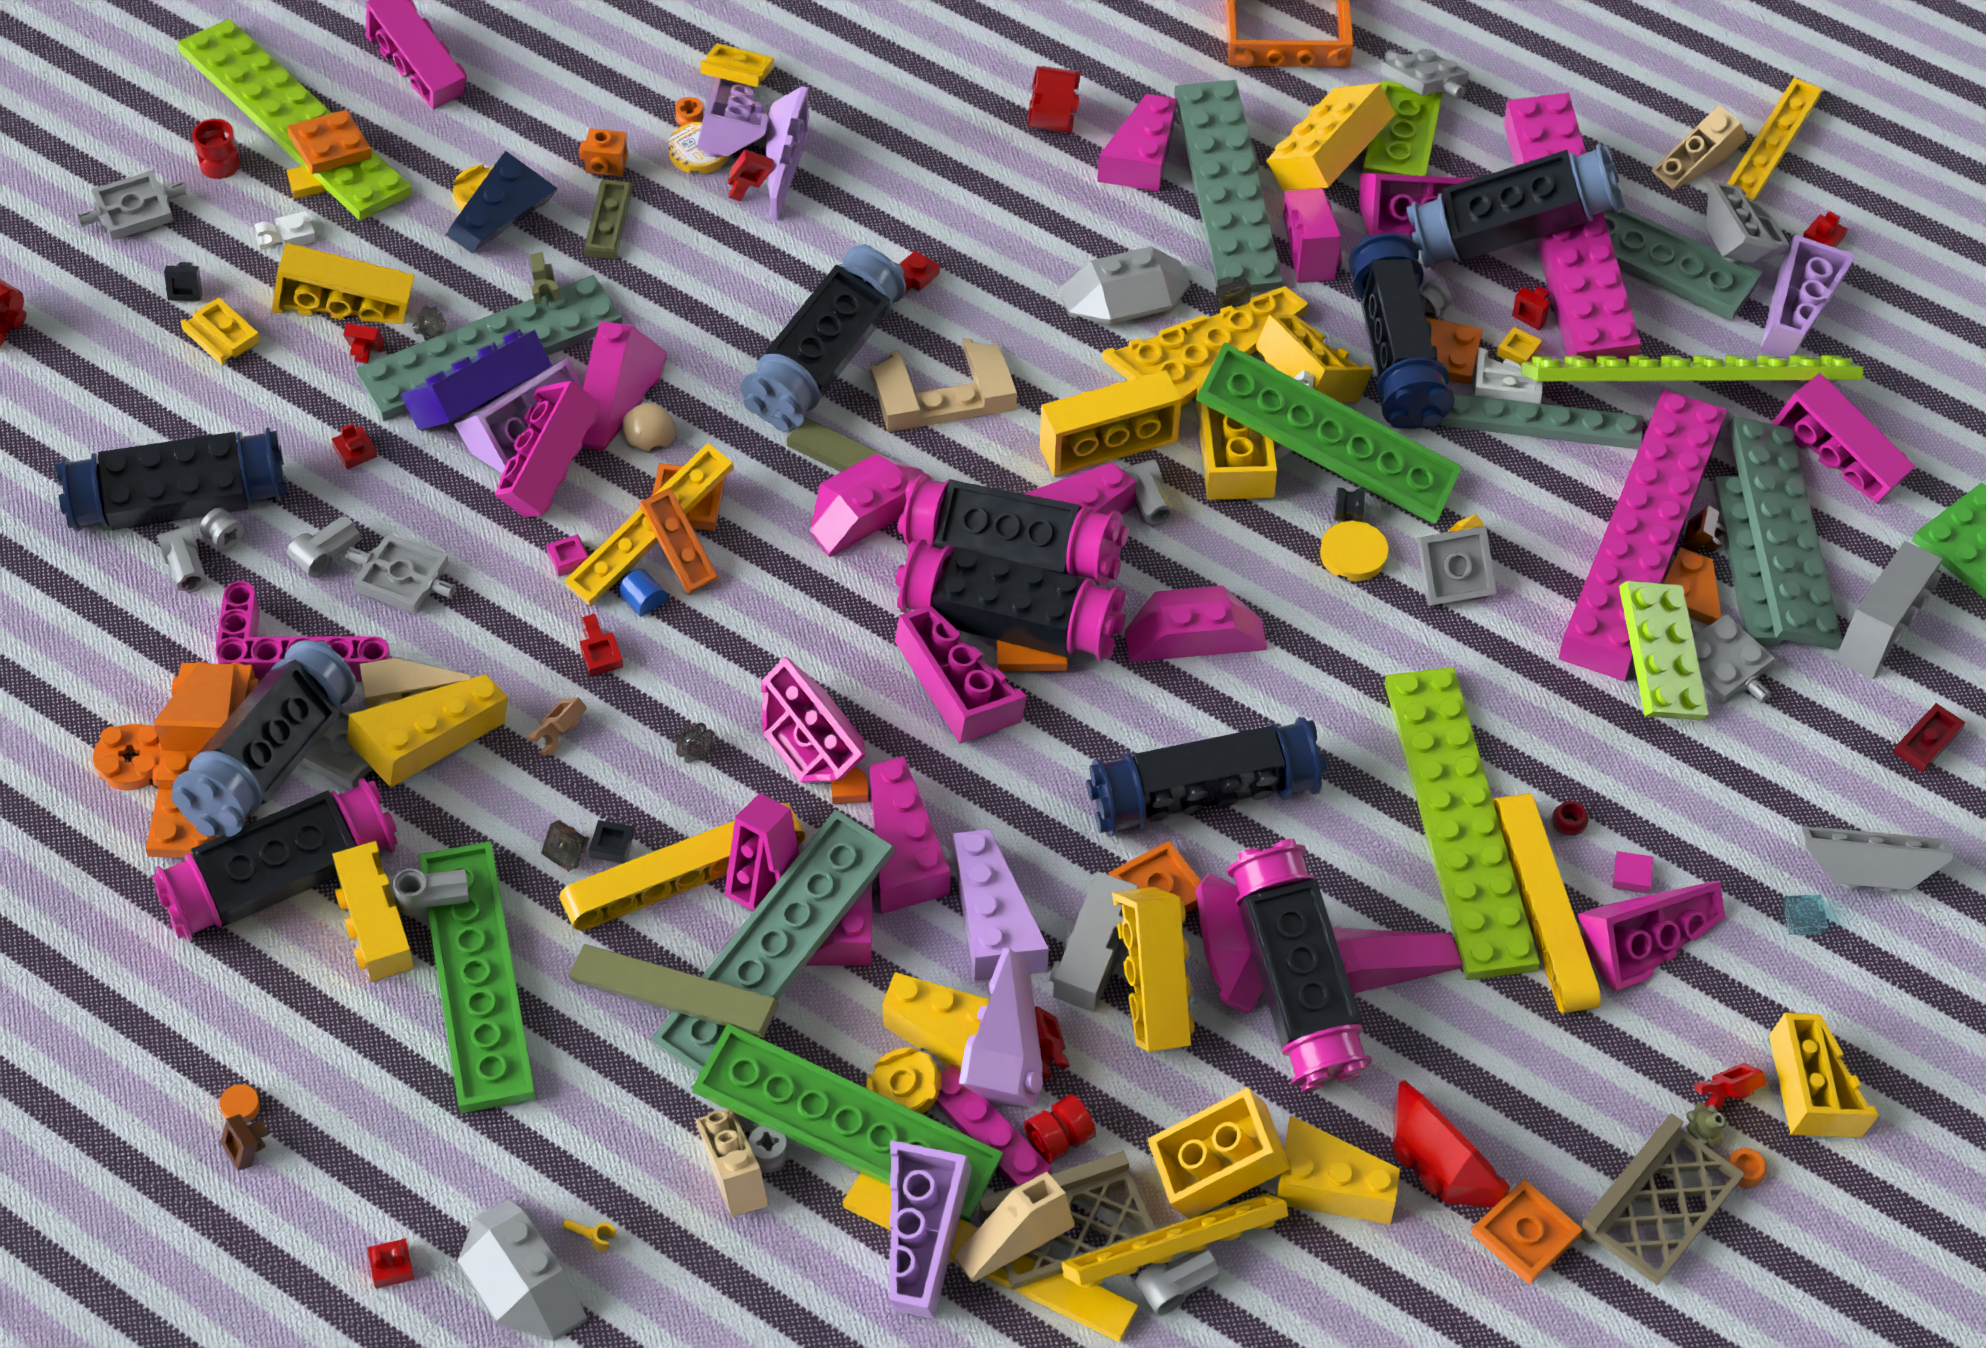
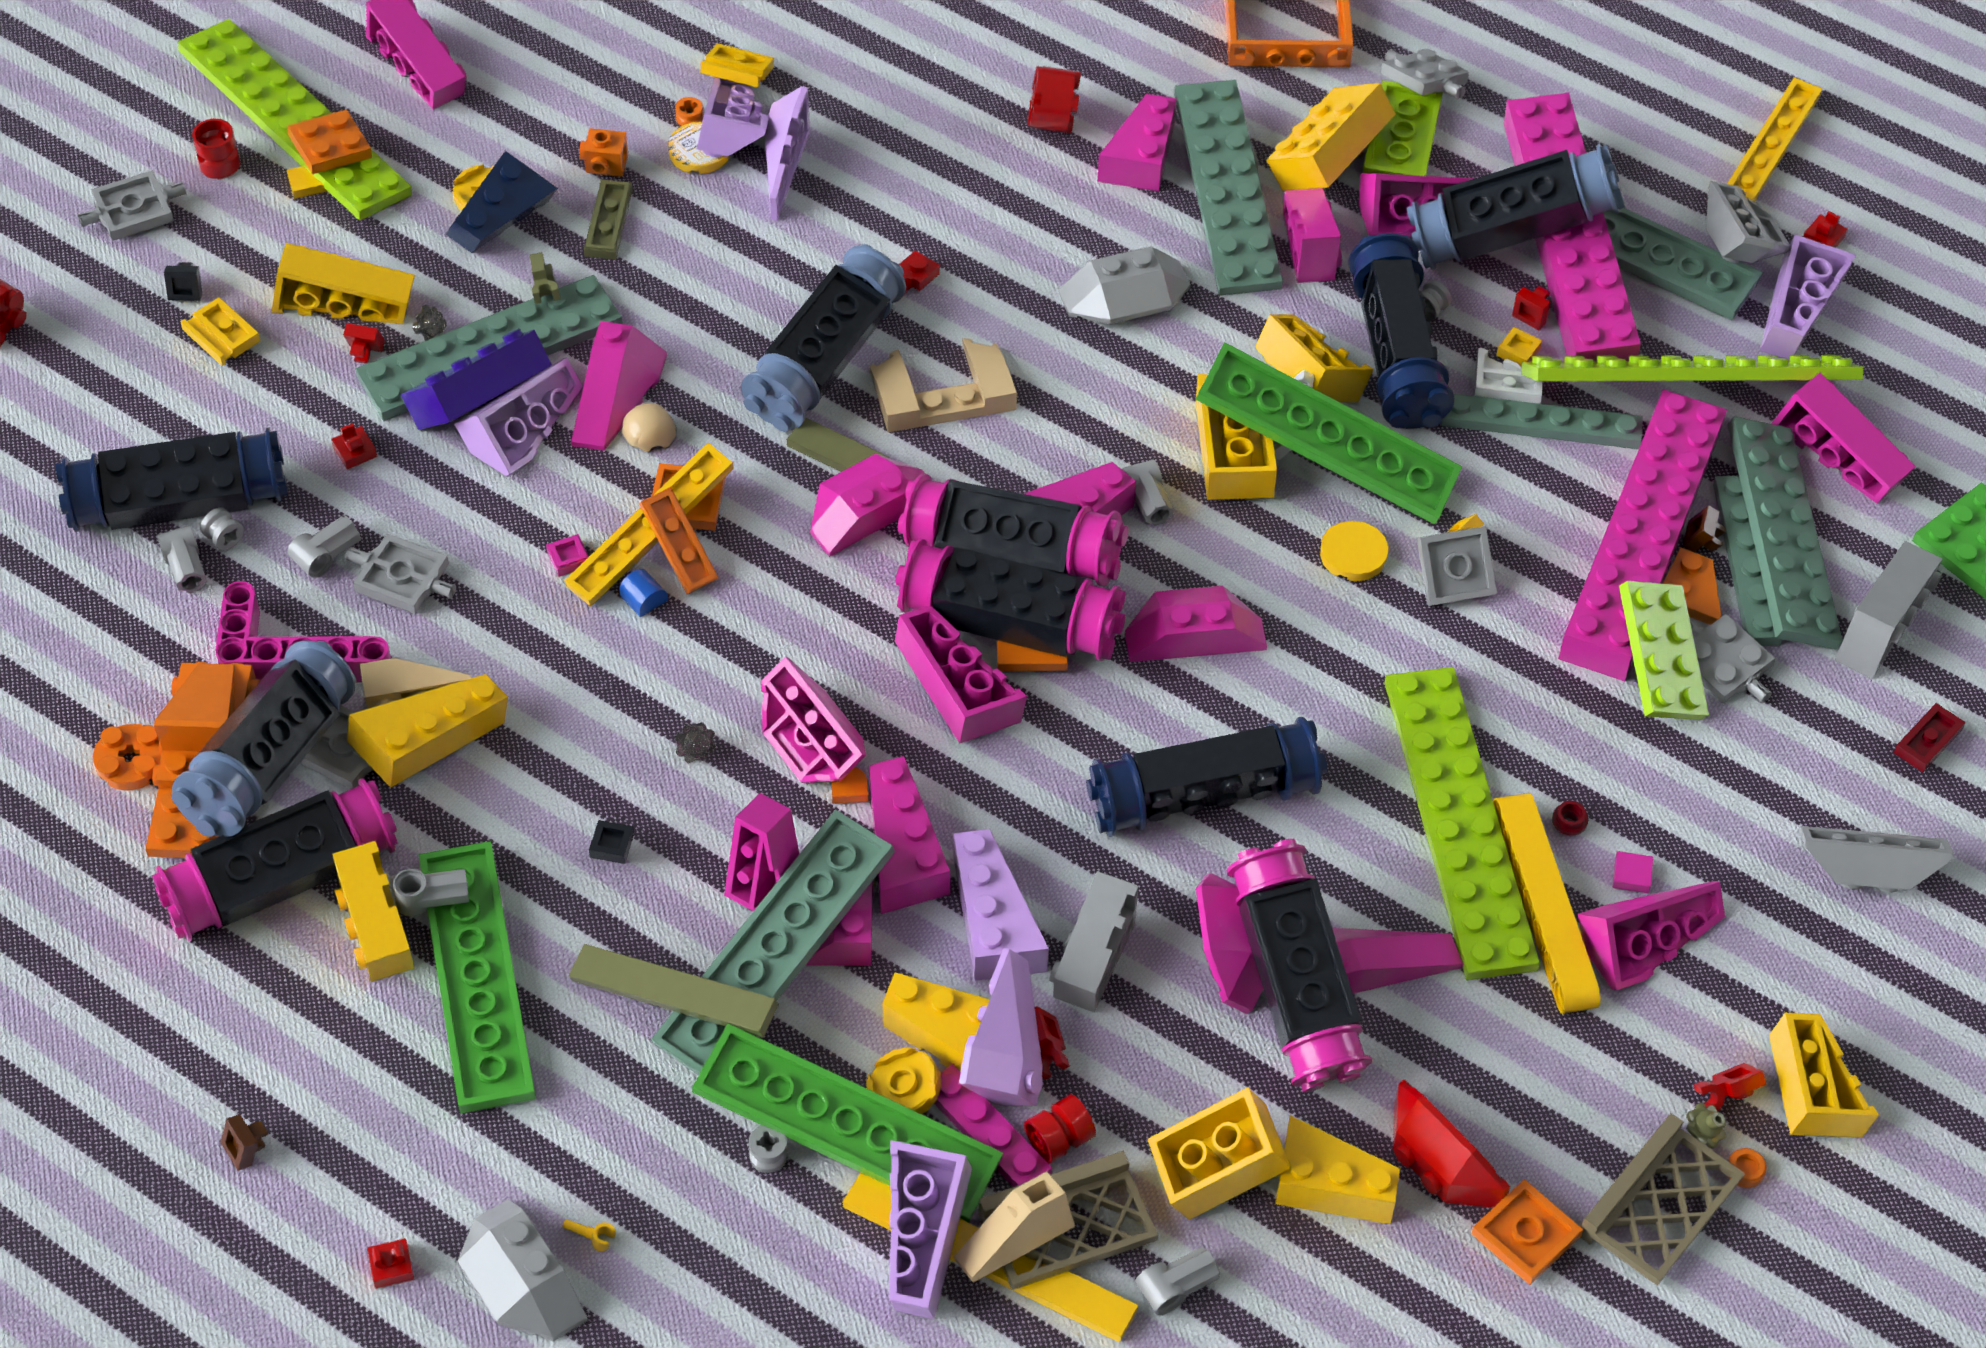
(240, 1100): orange tile -> none
(288, 229): white plate -> none
(546, 447): dark pink wedge -> none
(561, 718): medium nougat plate -> none
(564, 845): clear smoke tile -> none
(599, 650): red plate -> none
(653, 877): yellow beam -> none
(732, 1162): tan slope -> none
(748, 170): red plate -> none
(1110, 423): yellow brick -> none
(1156, 967): yellow wedge -> none
(1161, 1245): yellow plate -> none
(1162, 869): orange plate -> none
(1194, 344): yellow wing -> none
(1232, 293): clear smoke tile -> none
(1349, 504): black wheel -> none
(1456, 348): orange wing -> none
(1701, 149): tan slope -> none
(1805, 914): clear light blue plate -> none

